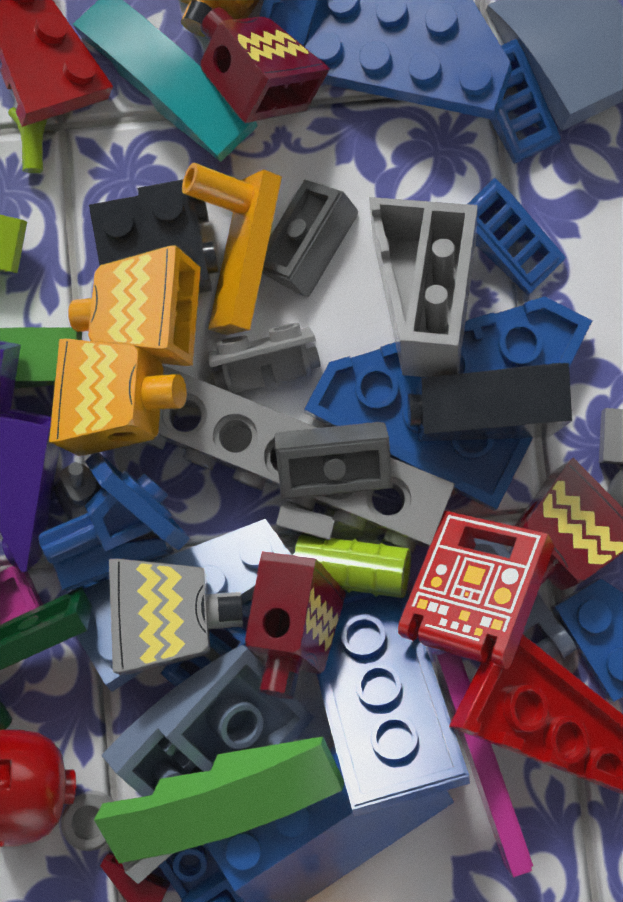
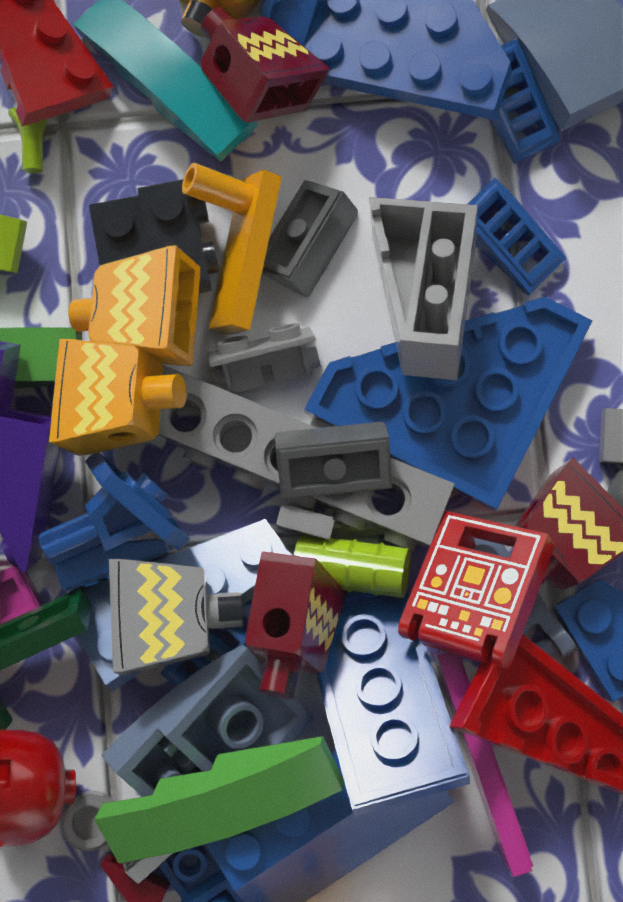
(76, 489): dark grey piece -> none
(492, 404): black slope -> none

